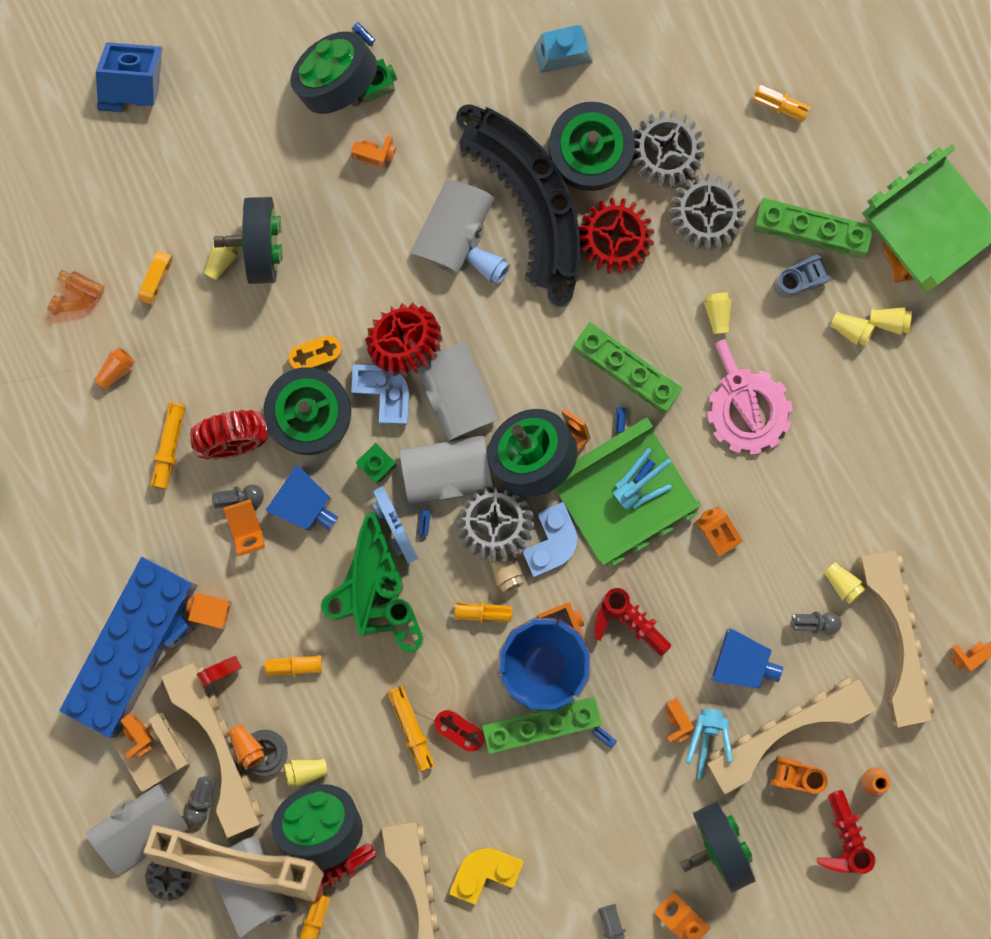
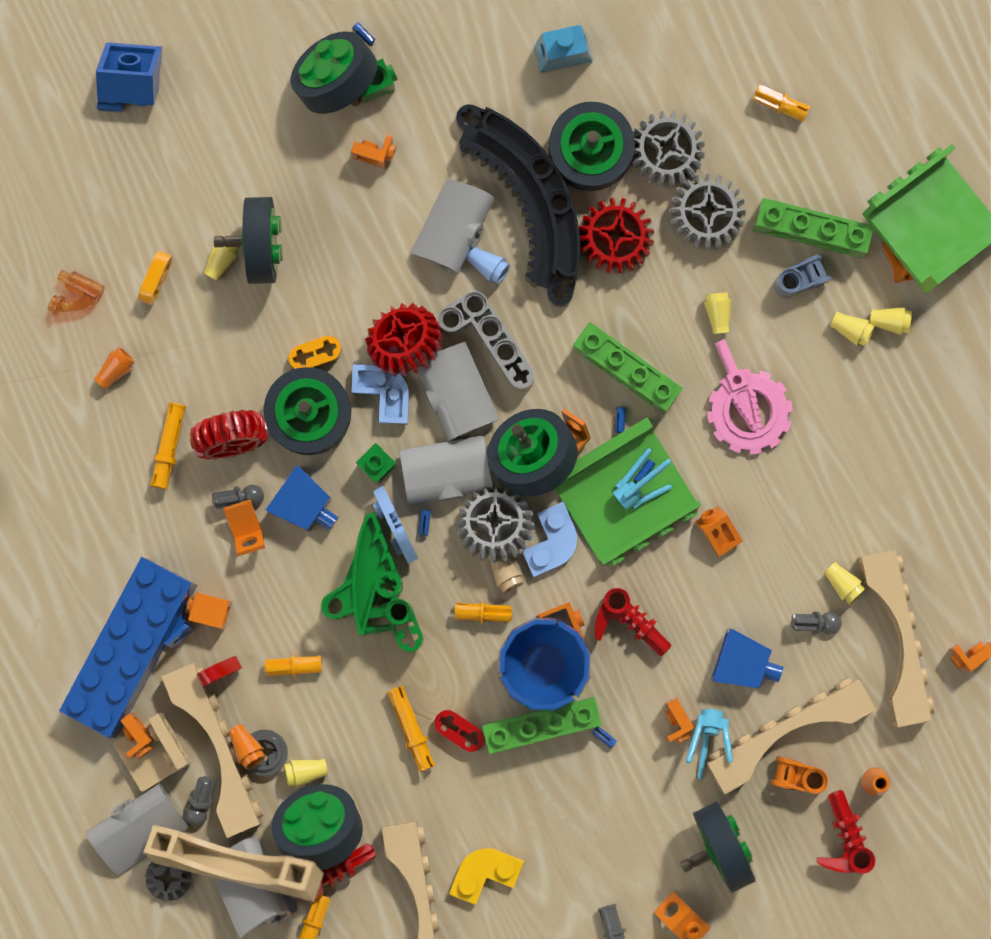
(492, 343): none -> light grey beam

